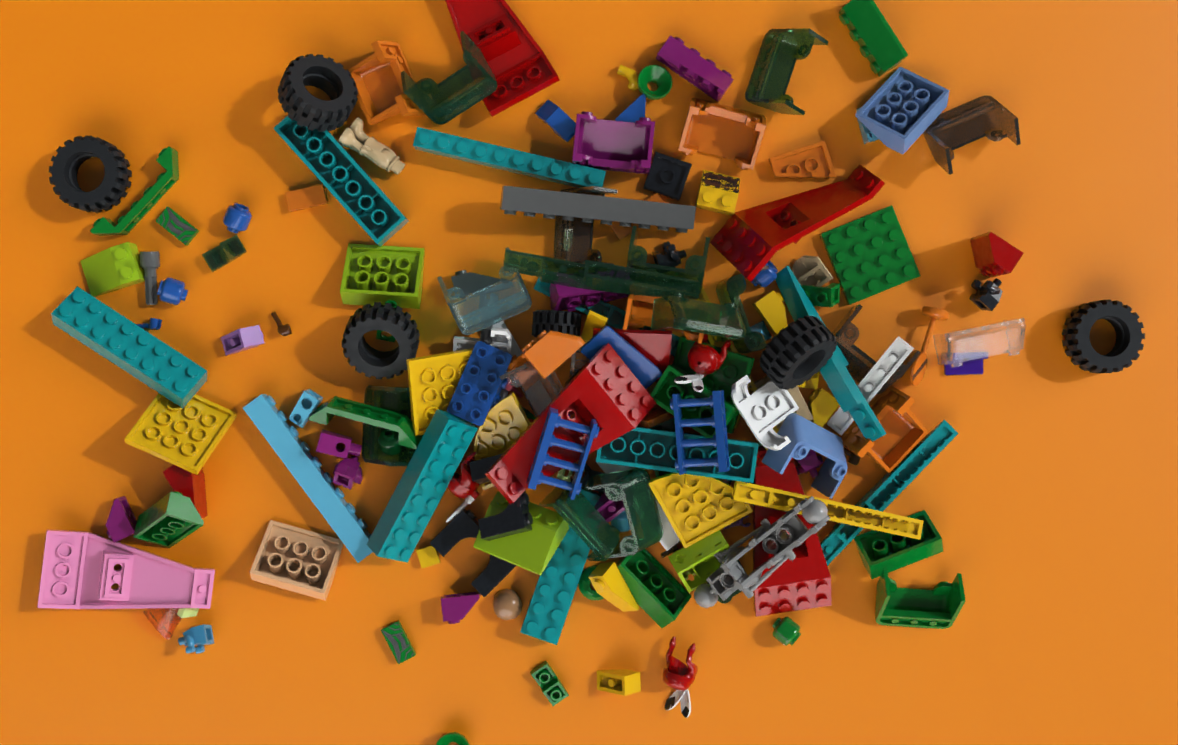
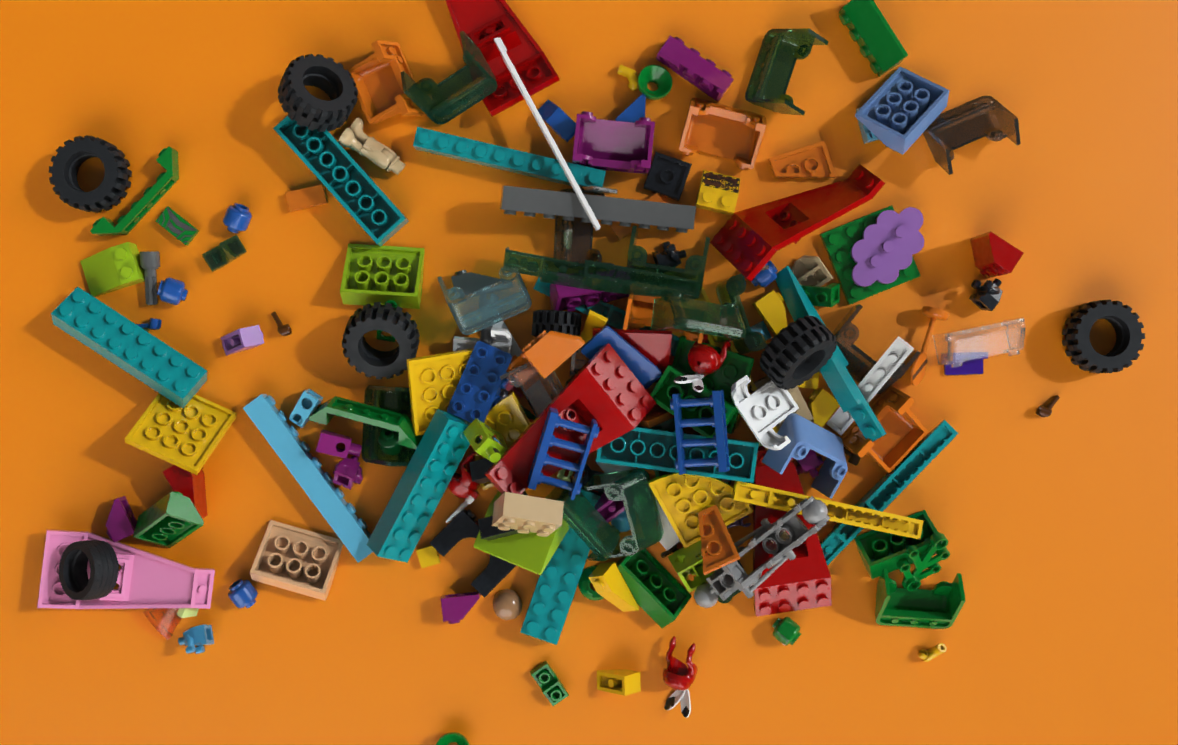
(102, 570): none -> black tyre
(242, 593): none -> blue head
(398, 642): green tile -> none
(492, 443): none -> lime torso
(499, 43): none -> white piece
(527, 514): none -> tan brick
(716, 541): none -> orange wing
(887, 247): none -> medium lavender plate
(912, 580): none -> green plant
(928, 655): none -> yellow arm
(1046, 411): none -> reddish brown hand

